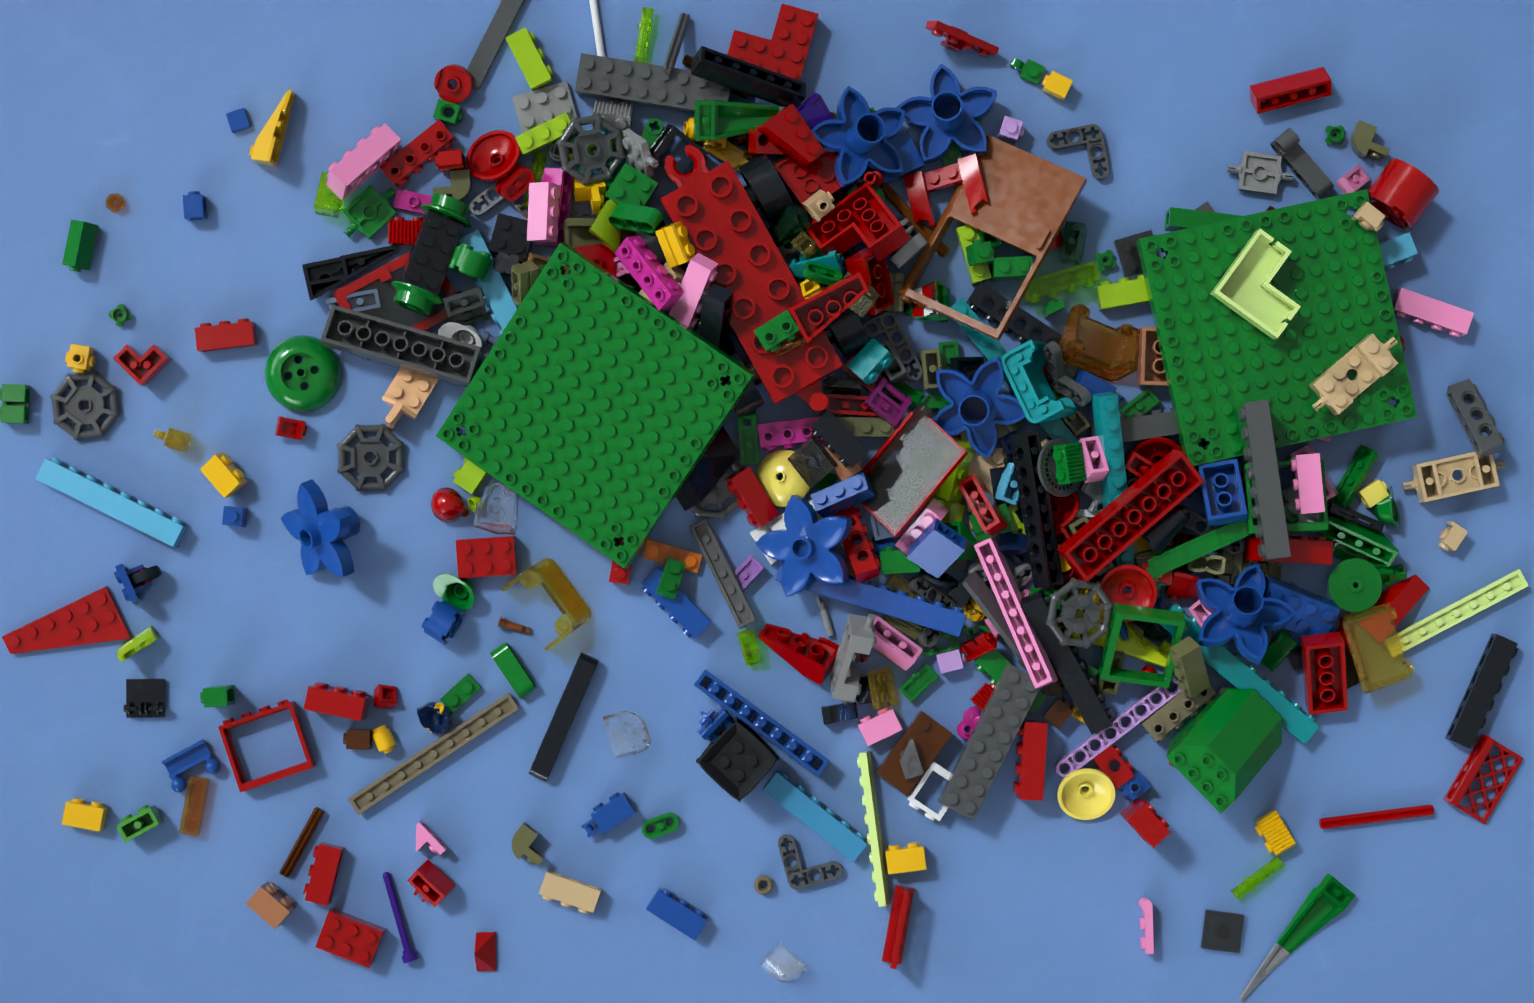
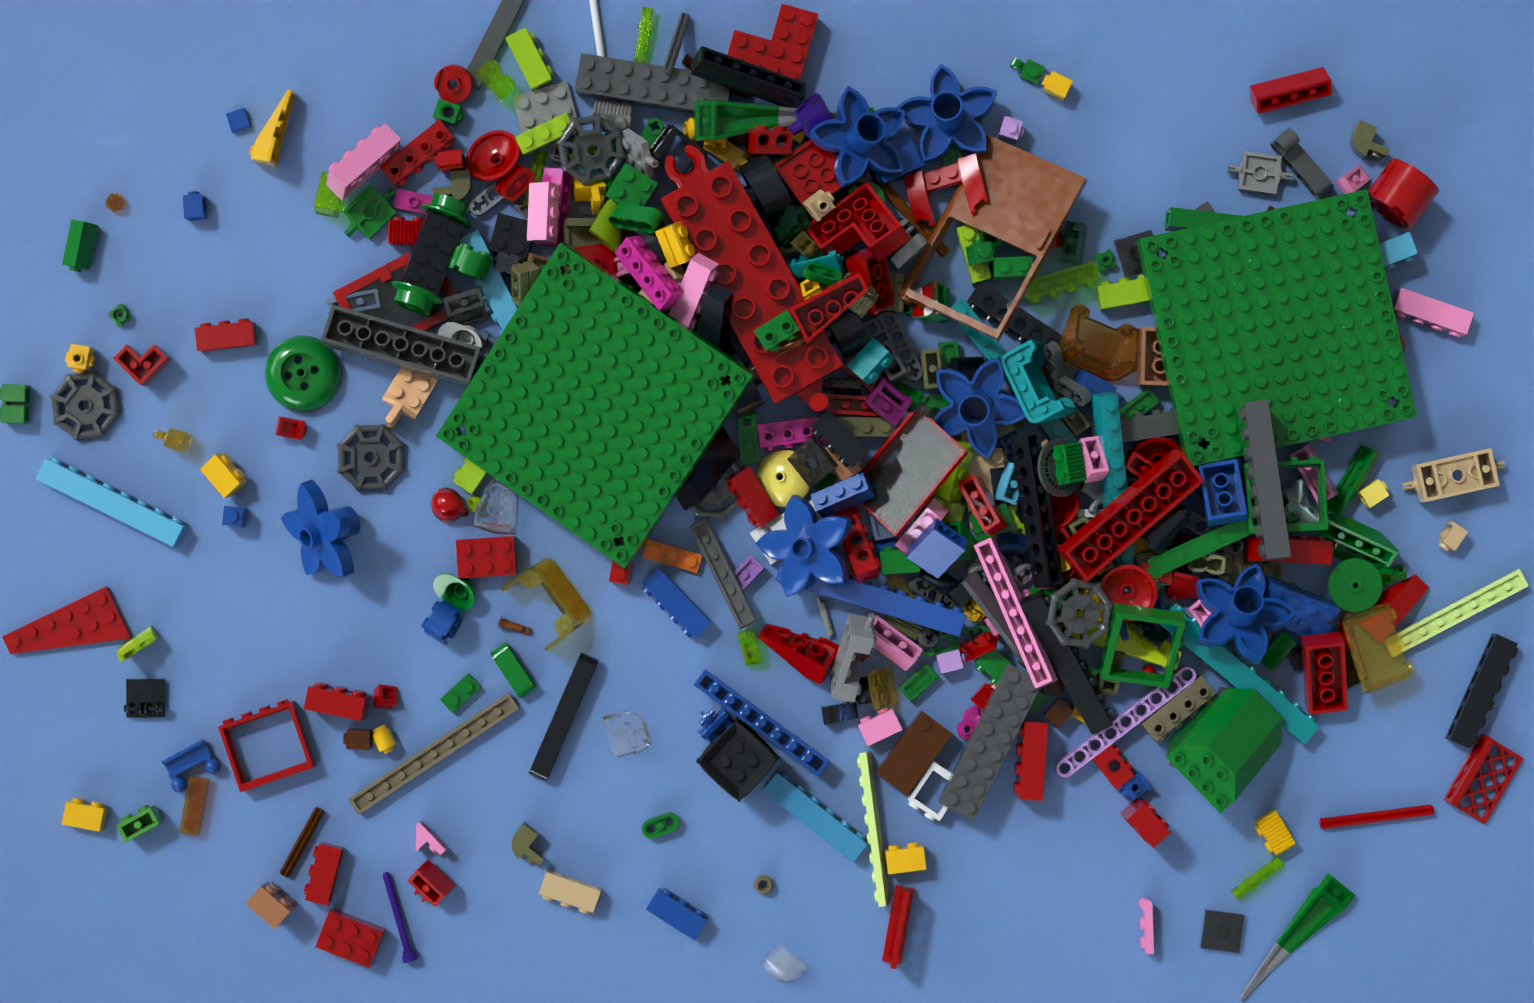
(142, 576): plate -> none
(217, 696): green piece -> none
(330, 273): black wedge -> none
(435, 717): dark blue hair -> none
(485, 951): red slope -> none
(494, 80): none -> clear neon green brick
(610, 814): blue brick -> none
(670, 578): green plate -> none
(793, 135): red wedge -> none
(798, 870): dark grey beam -> none
(874, 178): red pin -> none
(910, 760): flat silver slope -> none
(958, 39): red plate -> none
(1053, 307): green plate -> none
(1087, 802): light yellow dish -> none
(1090, 142): dark grey beam -> none
(1189, 667): olive brick -> none
(1247, 286): yellowish green piece -> none
(1308, 483): bright pink brick -> none
(1338, 130): green plate -> none
(1368, 359): tan brick -> none
(1369, 217): tan brick -> none
(1374, 525): black pin -> none
(1387, 511): green piece -> none
(1482, 444): dark grey brick -> none

